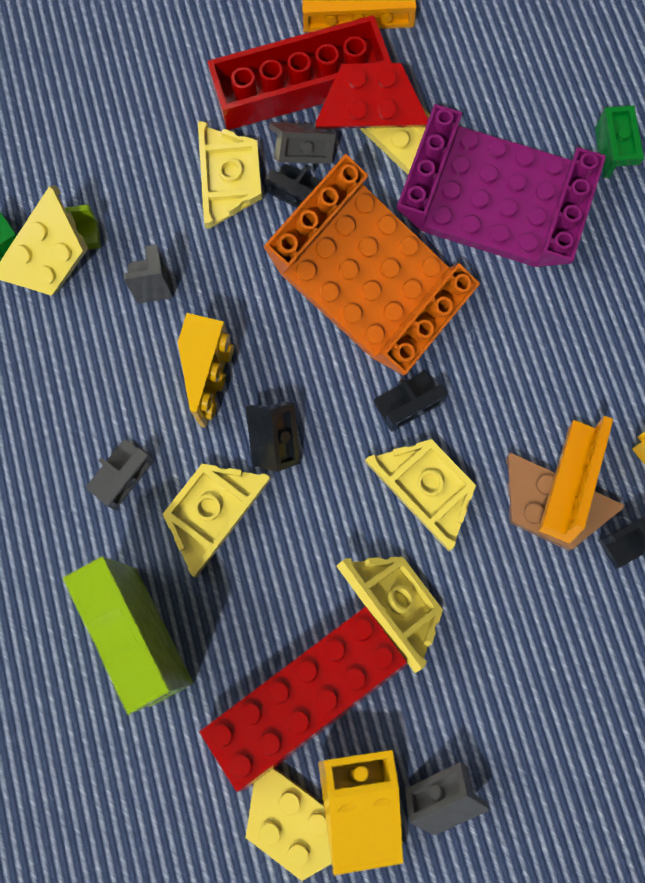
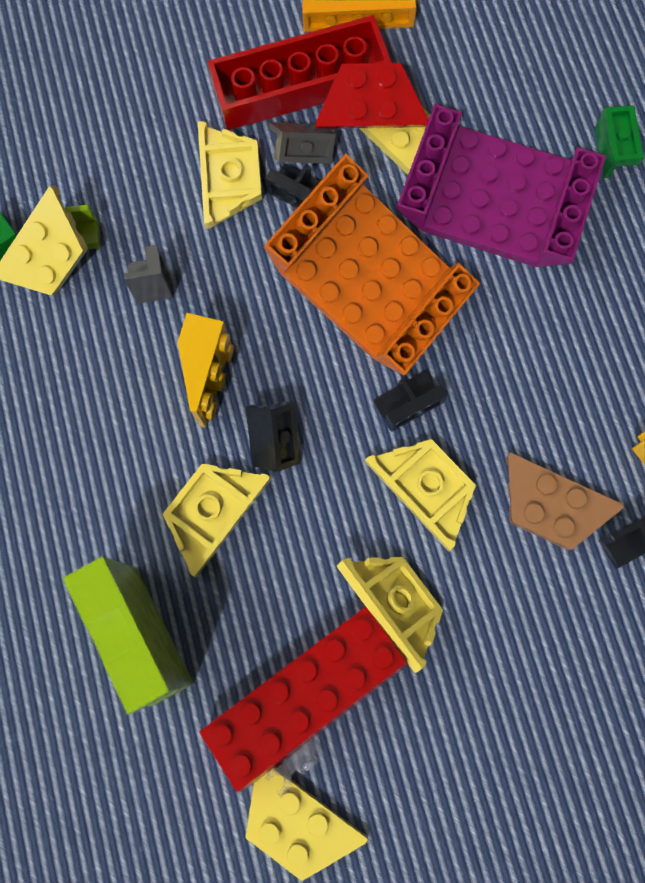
(119, 474): dark grey panel -> none
(302, 759): none -> clear plate
(362, 811): yellow slope -> none
(444, 800): dark grey panel -> none
(575, 480): light orange fence -> none

